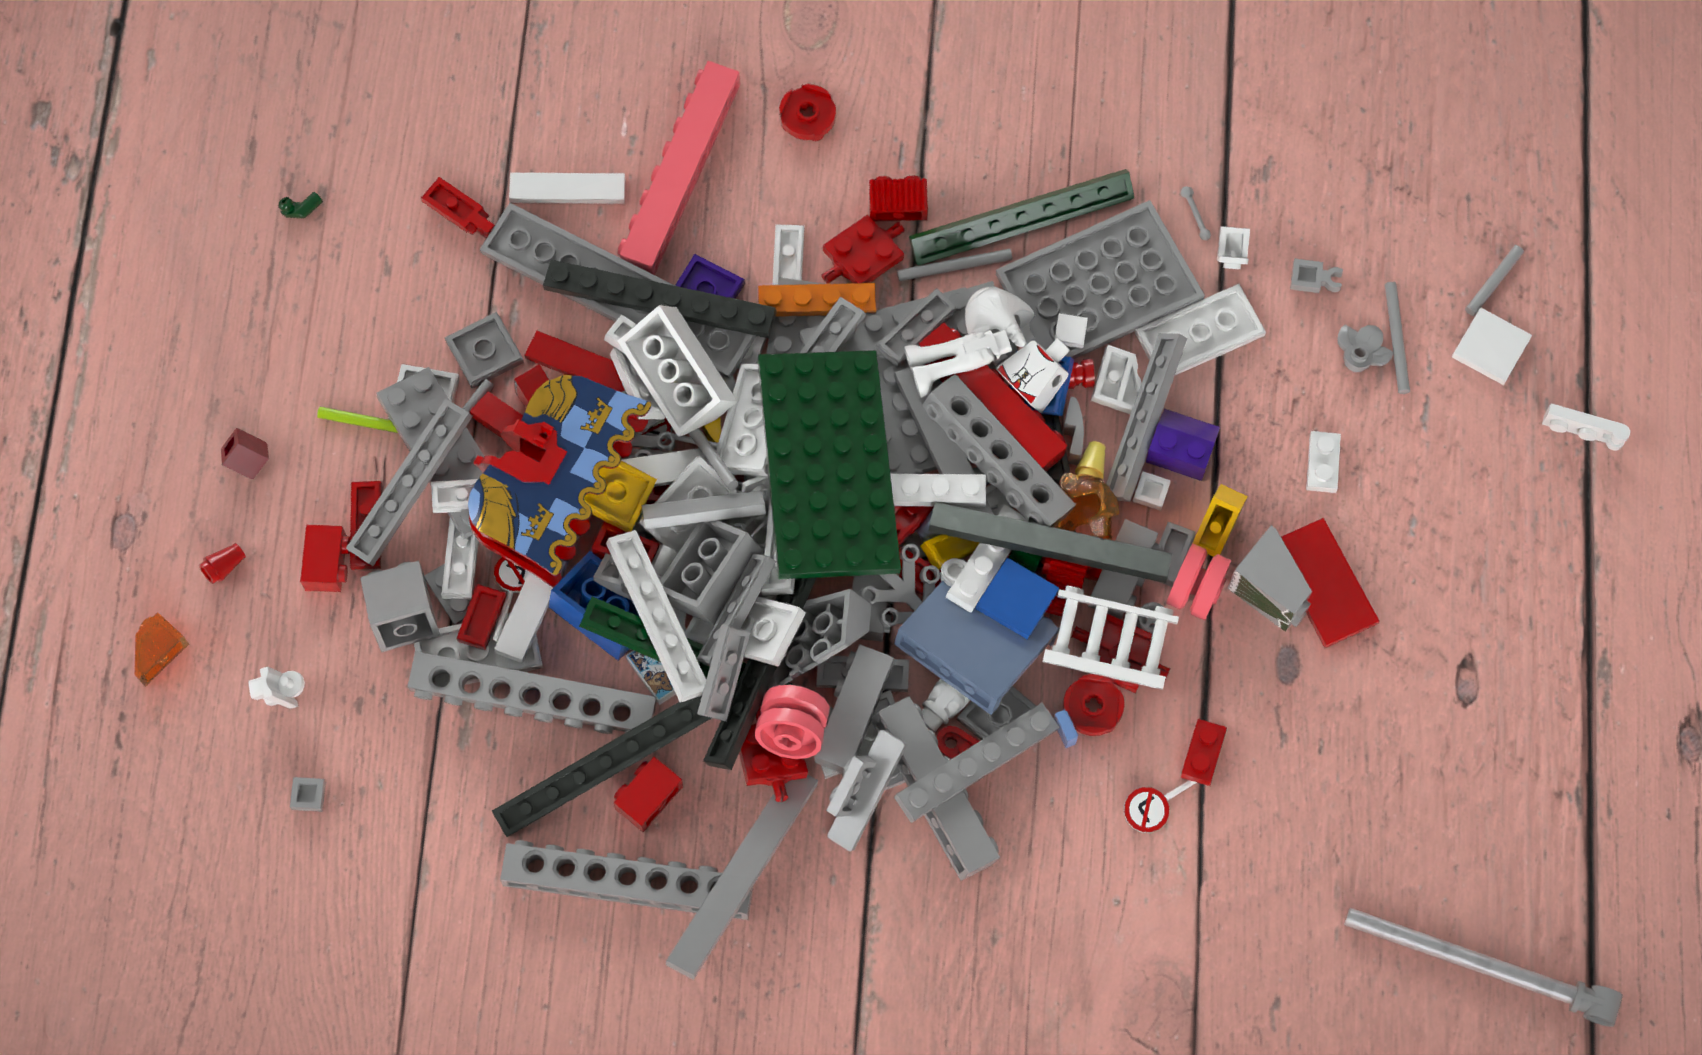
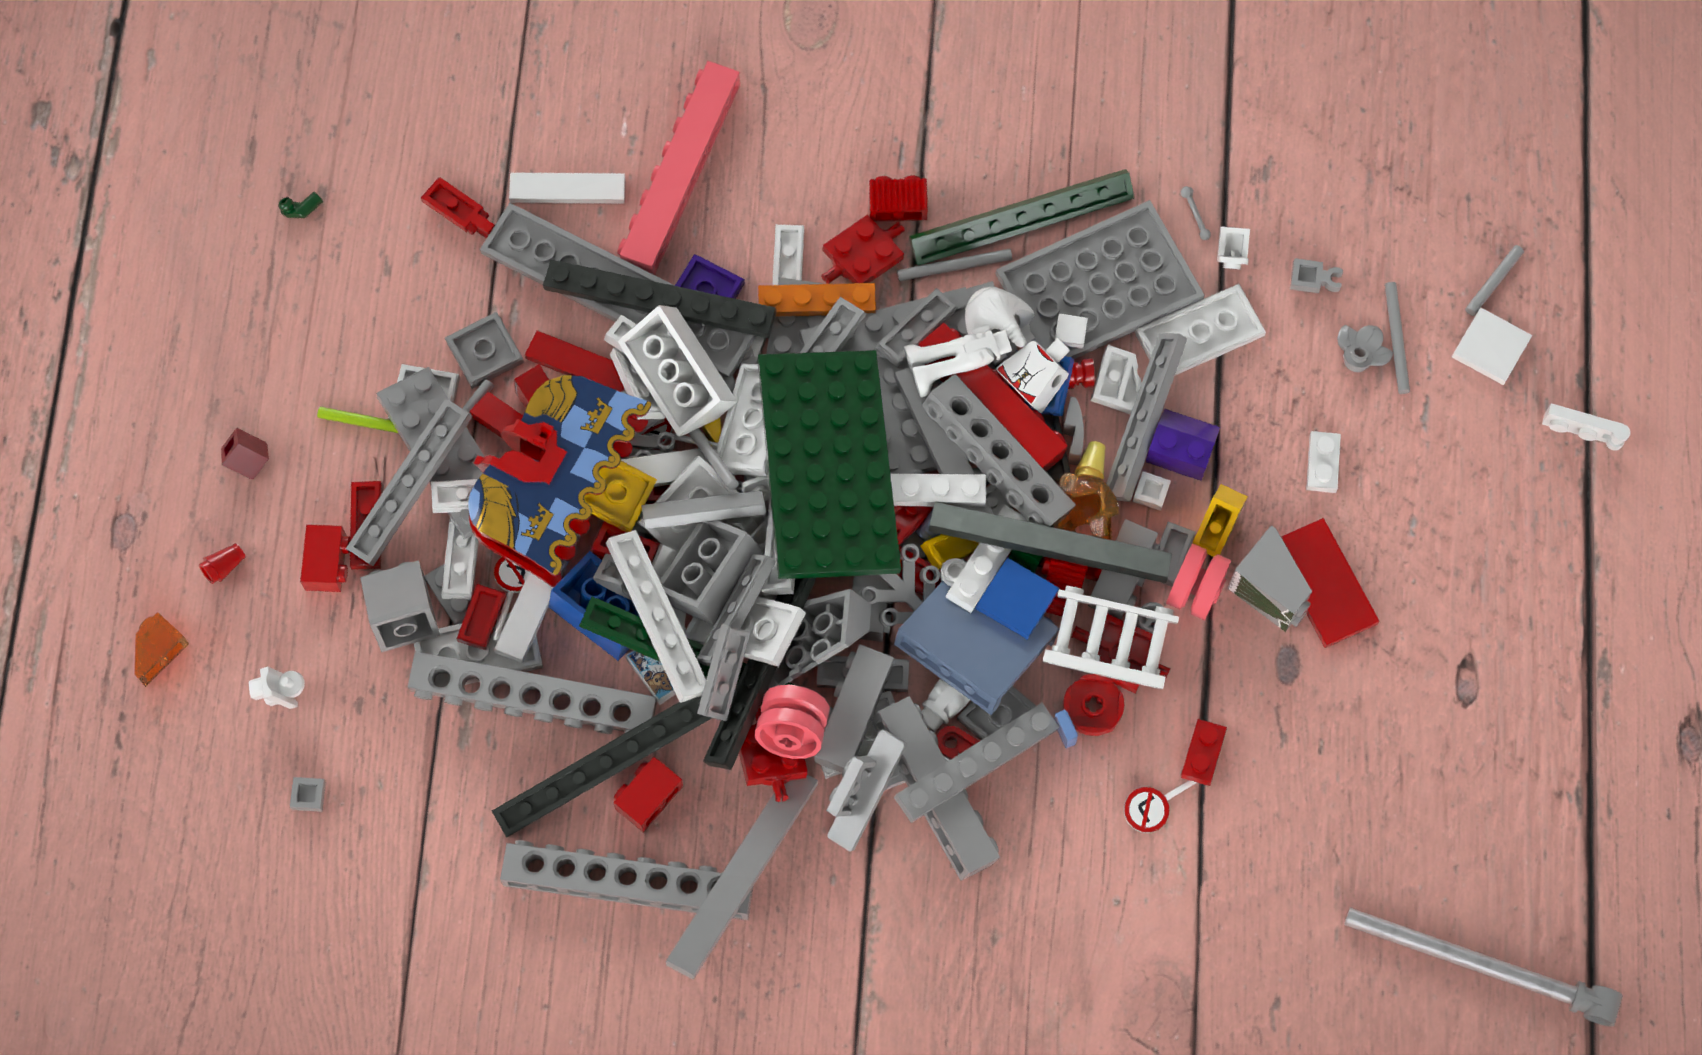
(810, 127): red plate -> none

